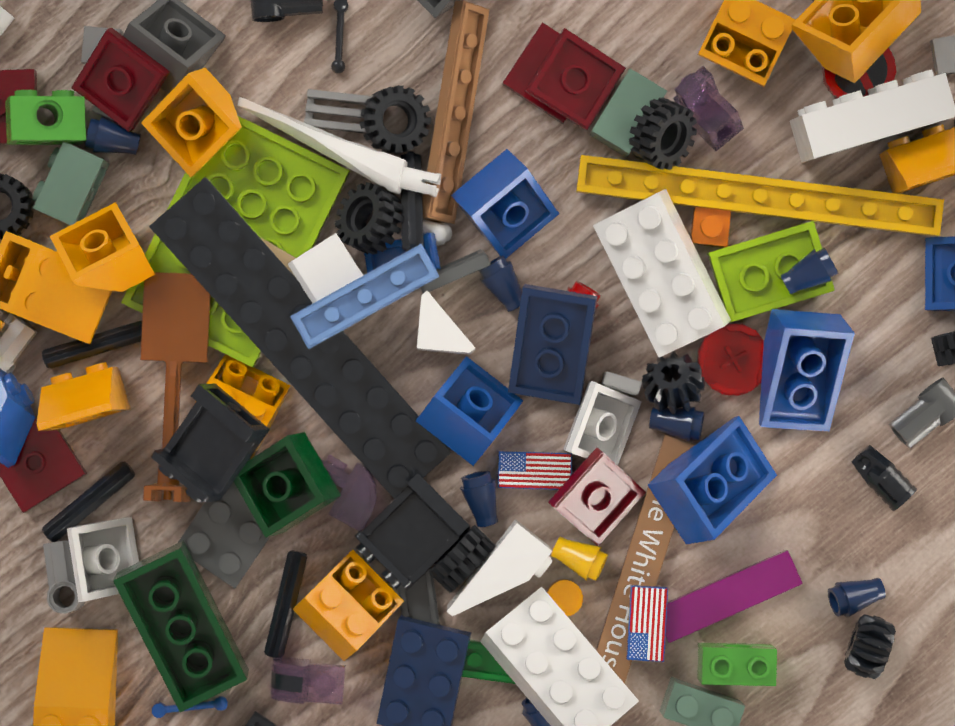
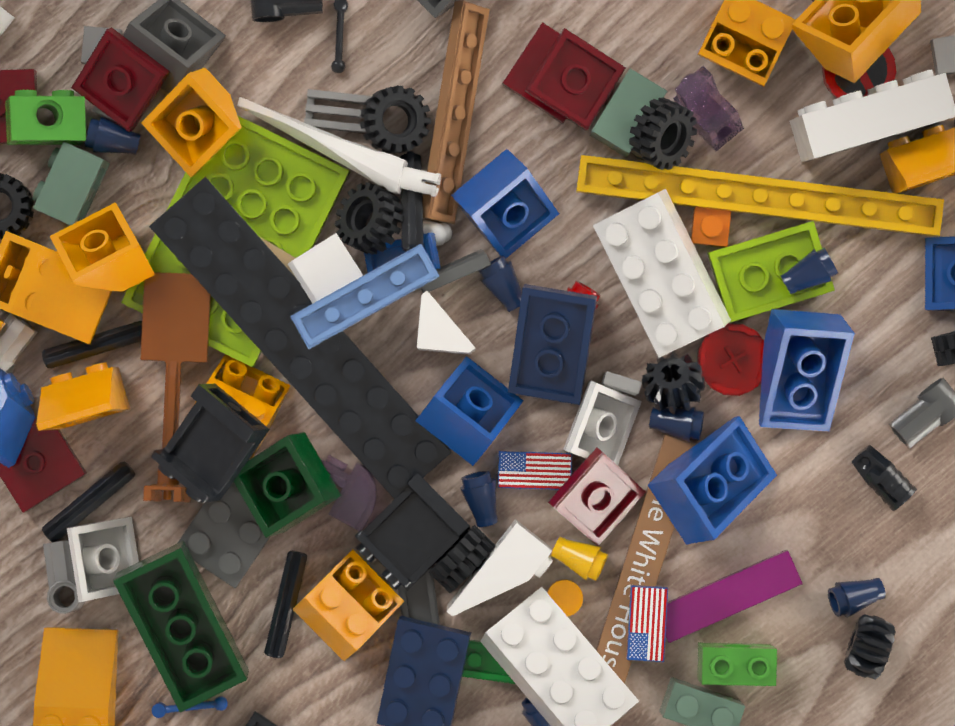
(303, 681): brick -> none

